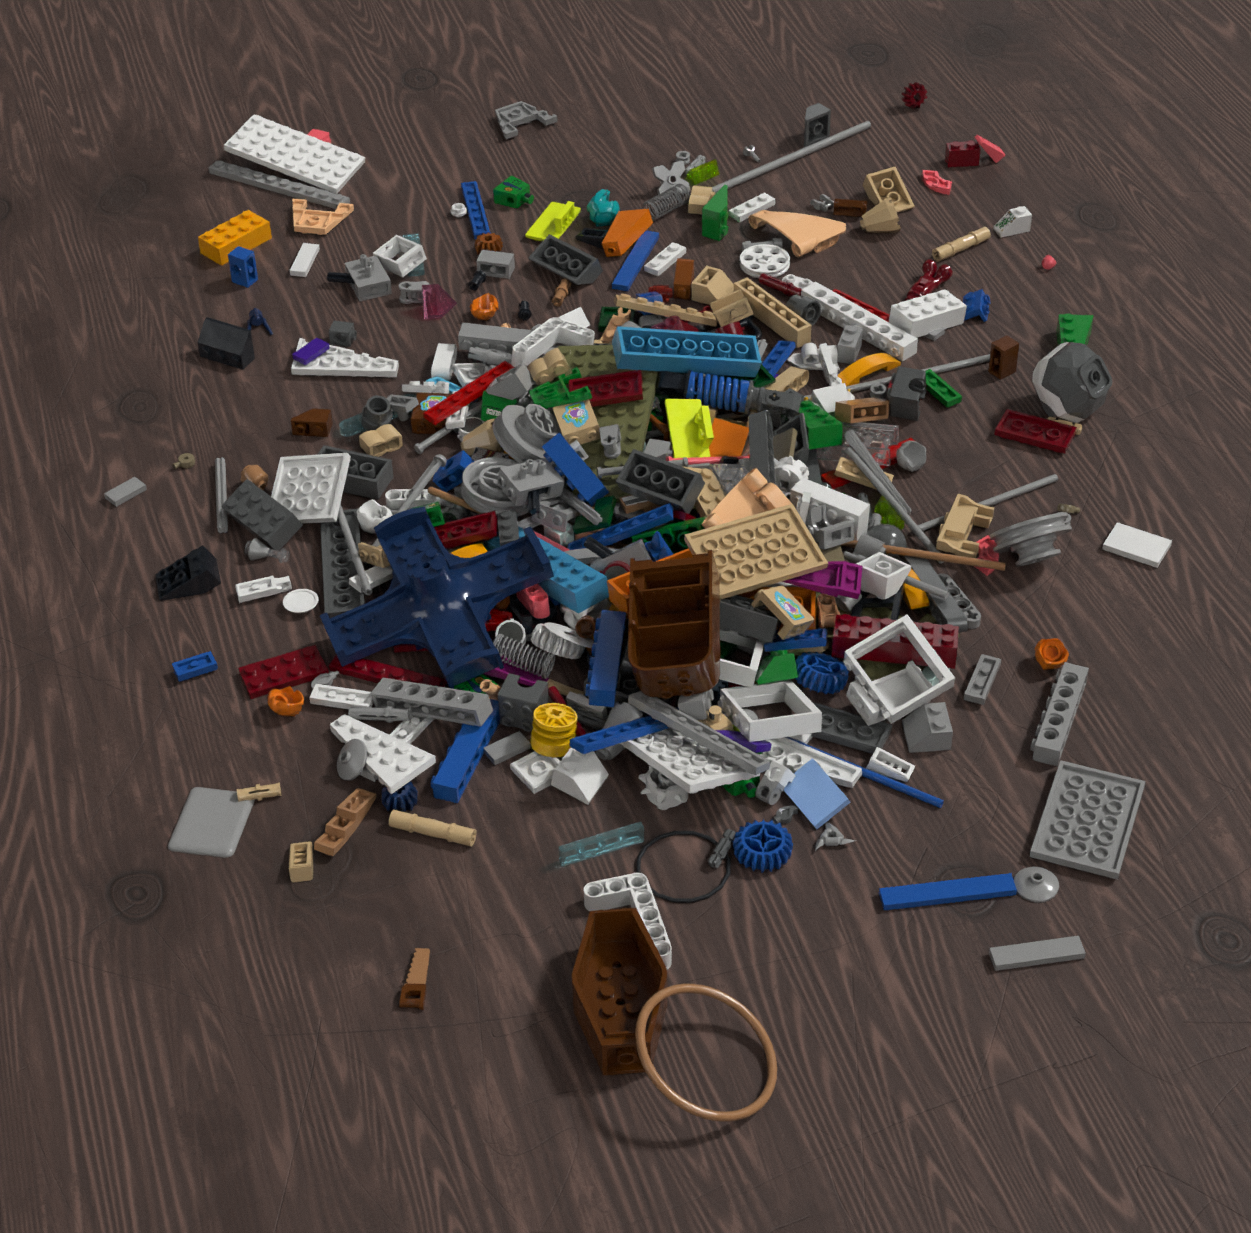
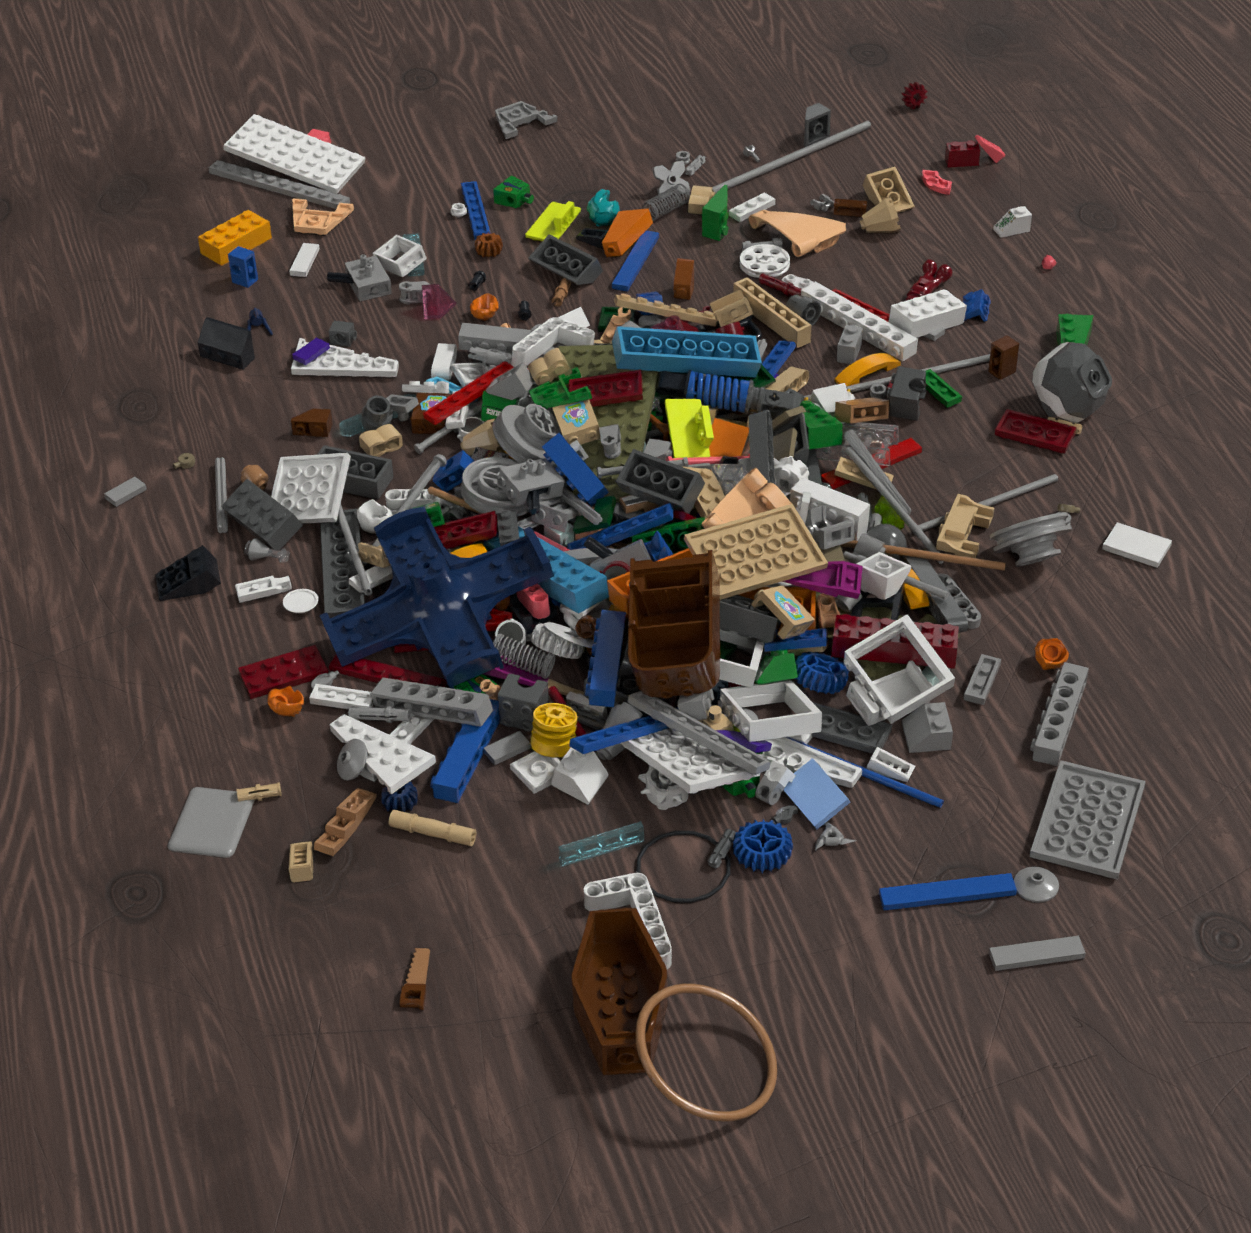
(194, 666): blue plate -> none
(496, 263): light grey brick -> none
(664, 290): clear red brick -> none
(665, 259): white plate -> none
(703, 172): clear neon green hinge -> none
(711, 285): tan slope -> none
(786, 416): none -> dark tan tile
(809, 357): white panel -> none
(829, 369): white hinge -> none
(911, 456): light grey hair -> none
(960, 244): tan piece -> none
(987, 553): coral tile -> none

